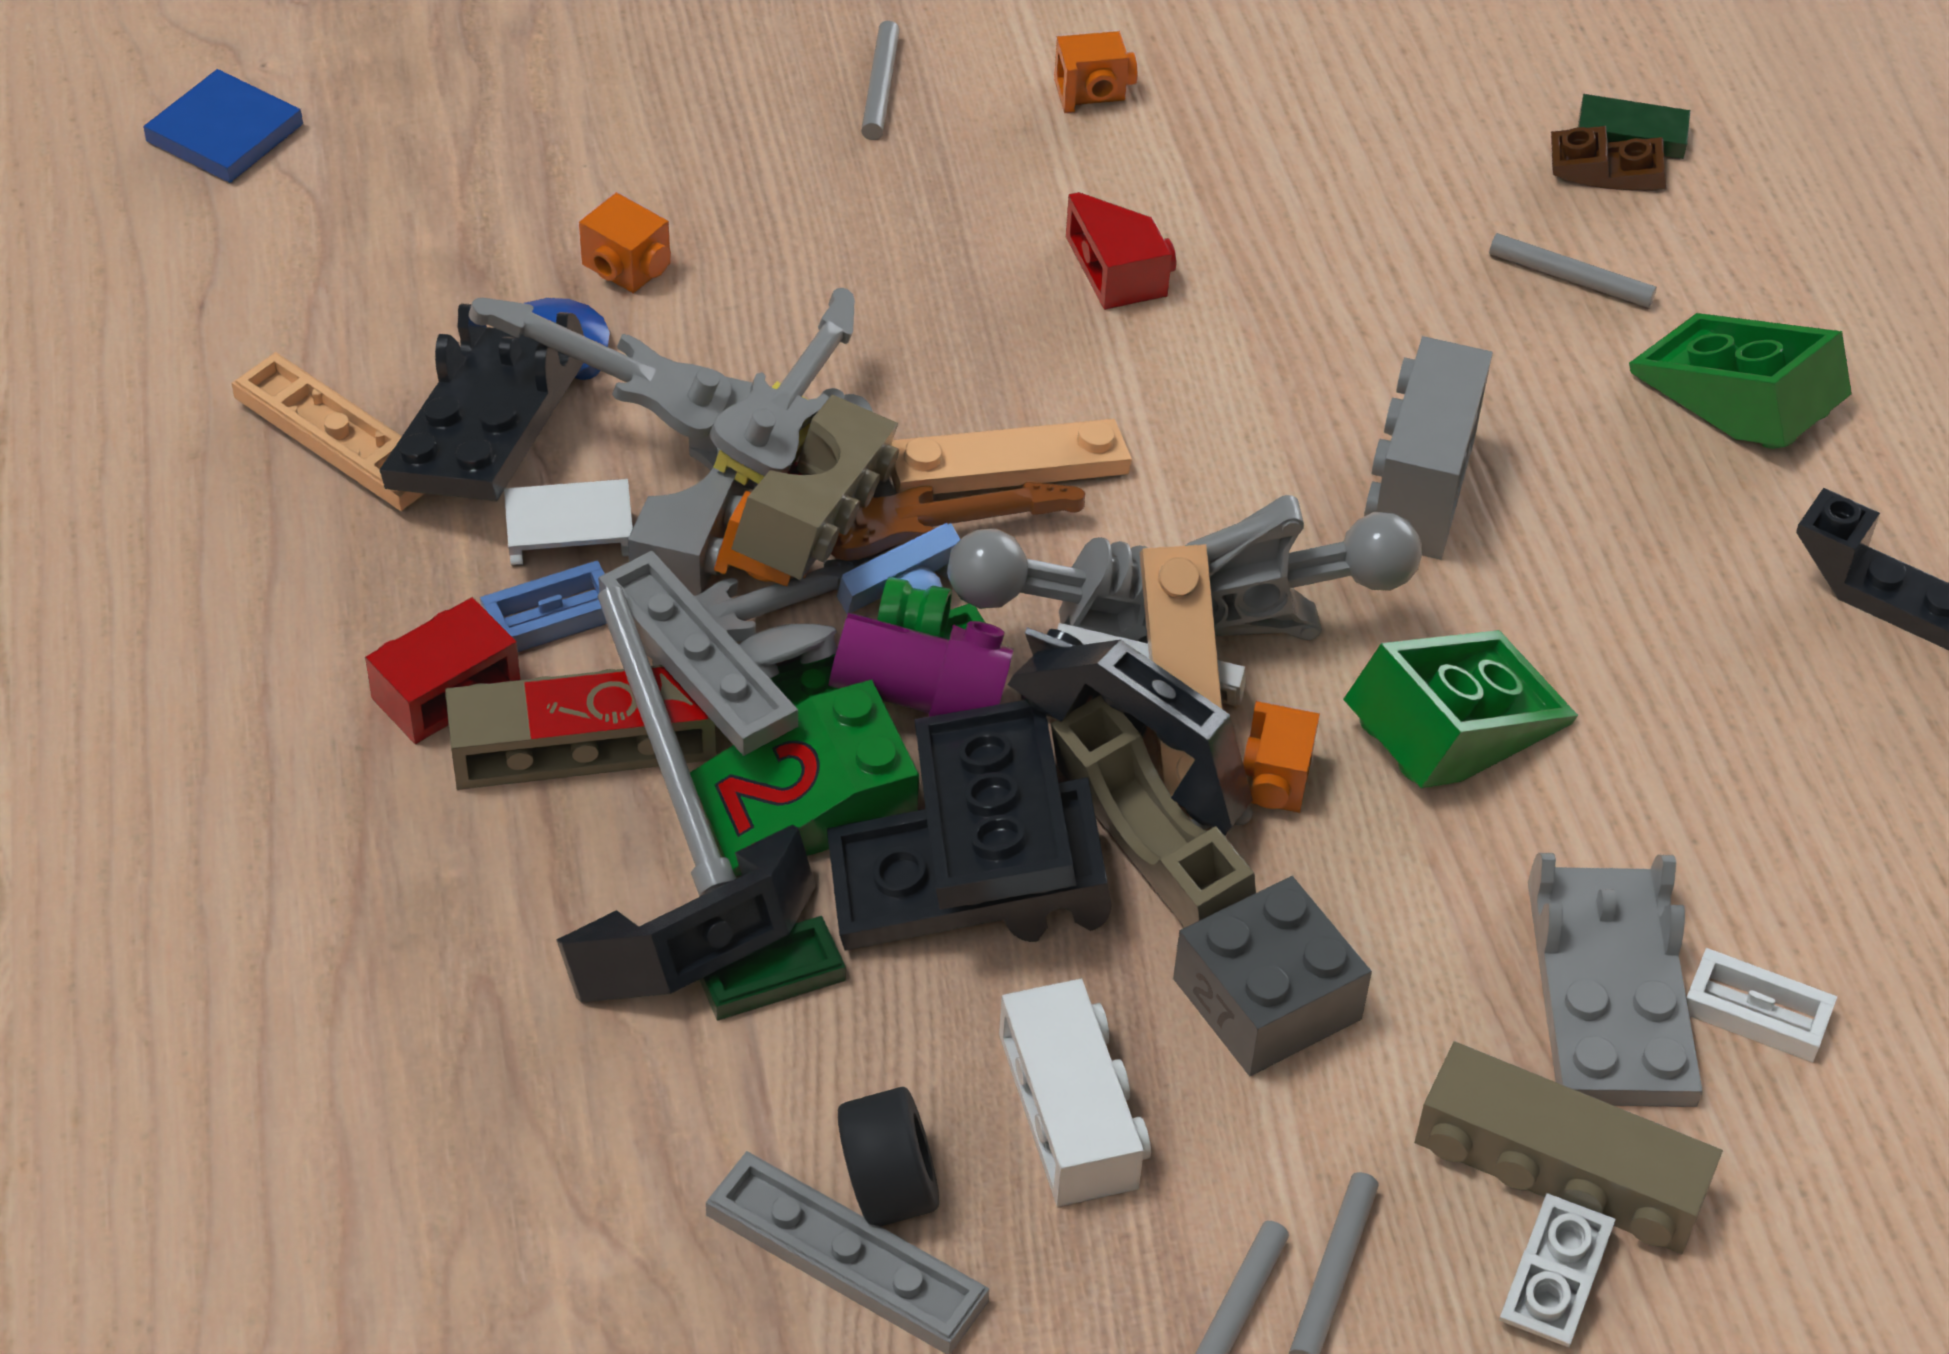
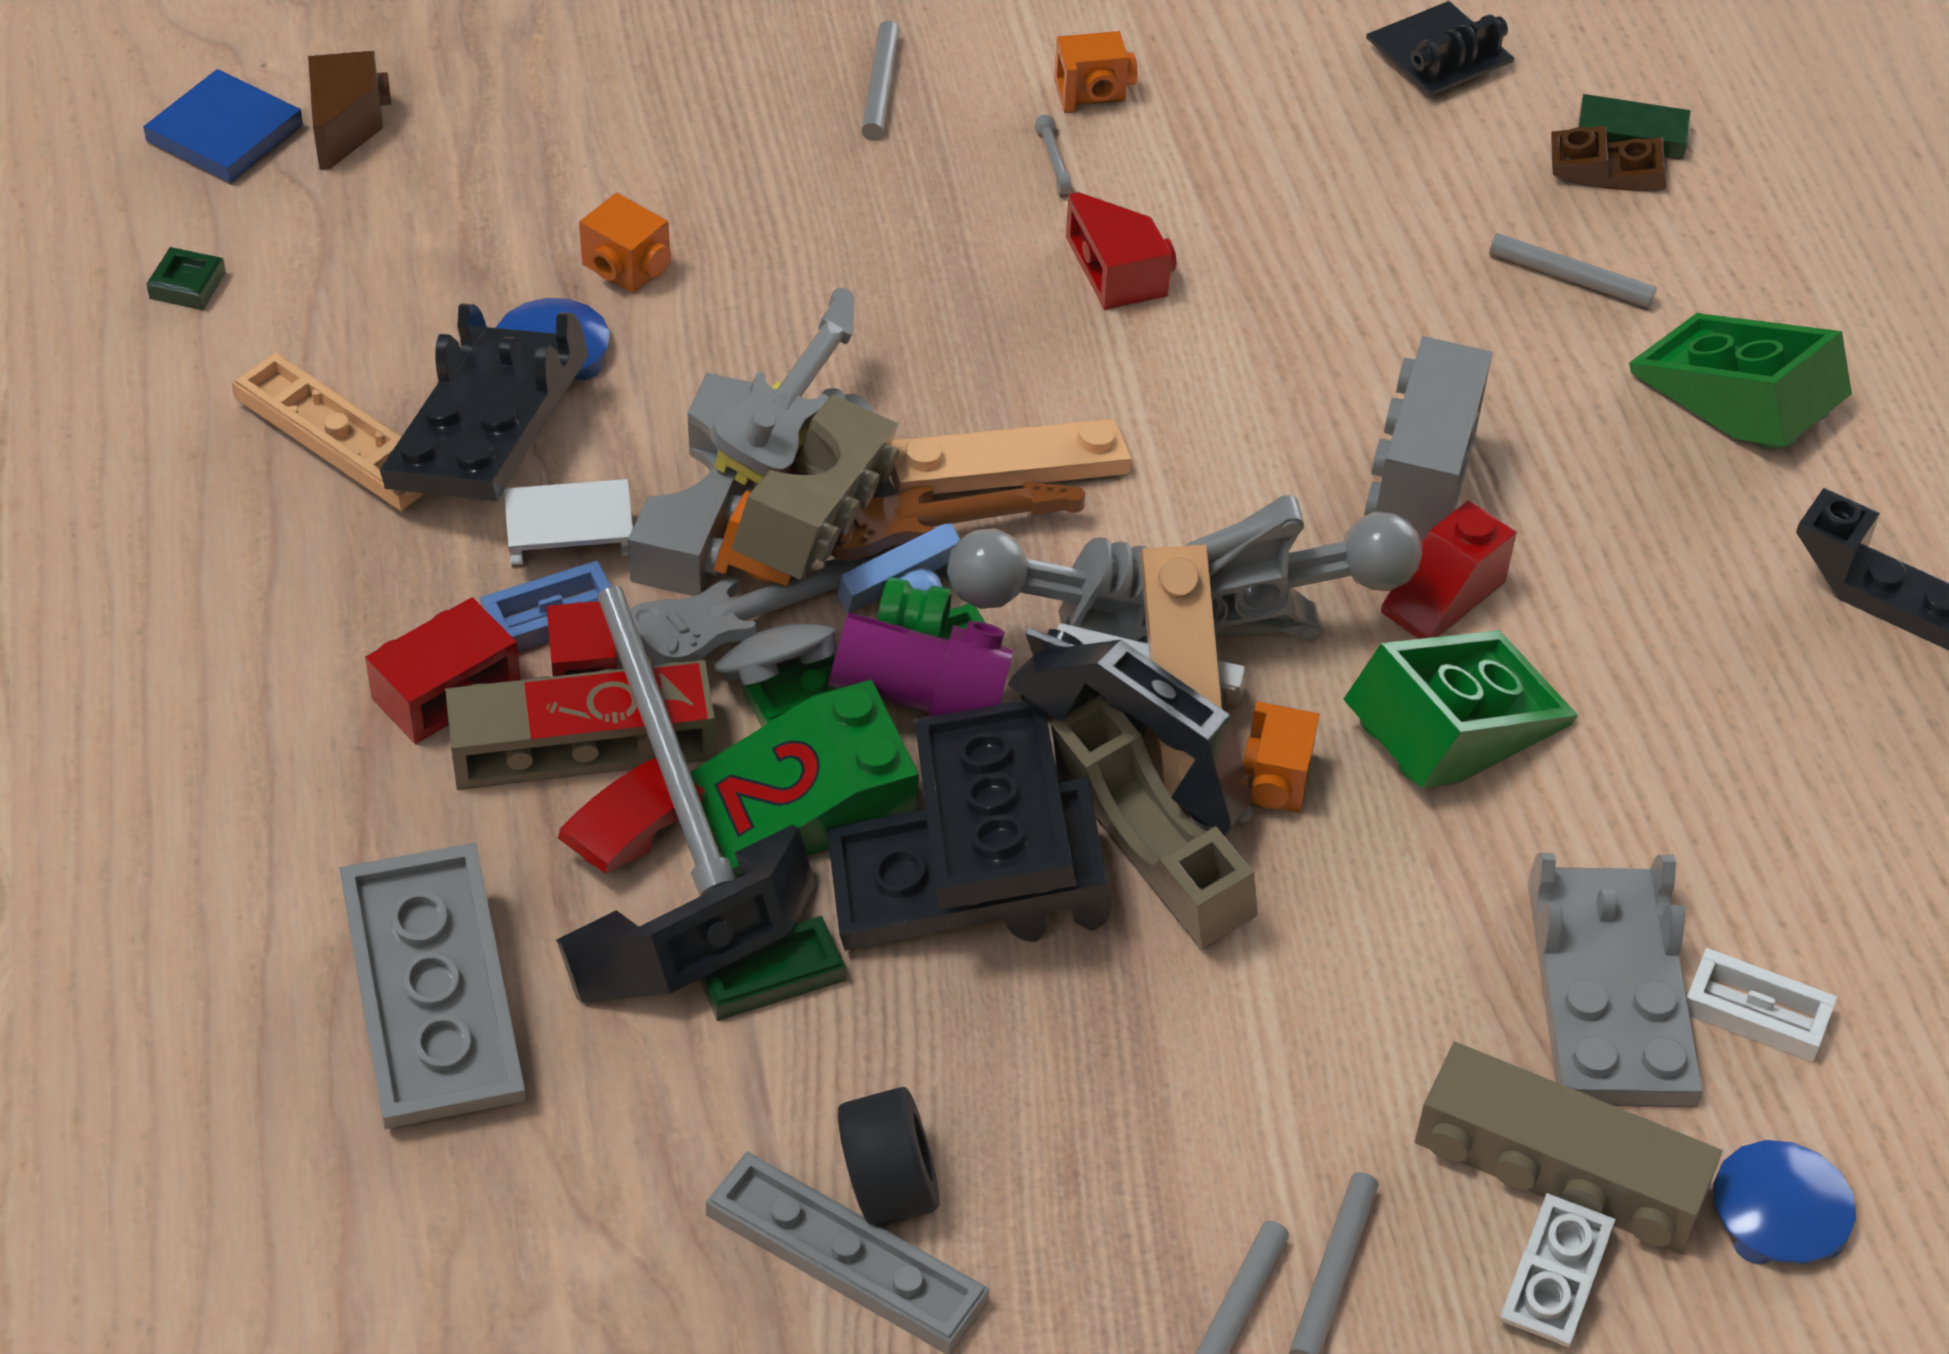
(186, 278): none -> dark green tile
(345, 102): none -> reddish brown slope
(431, 985): none -> light grey hinge
(579, 639): none -> red brick
(622, 818): none -> red slope
(677, 392): light grey piece -> none
(702, 655): light grey plate -> none
(1045, 126): none -> light grey hinge
(1073, 1092): white brick -> none
(1271, 975): dark grey brick -> none
(1443, 46): none -> black hinge
(1458, 569): none -> red slope
(1783, 1203): none -> blue dish

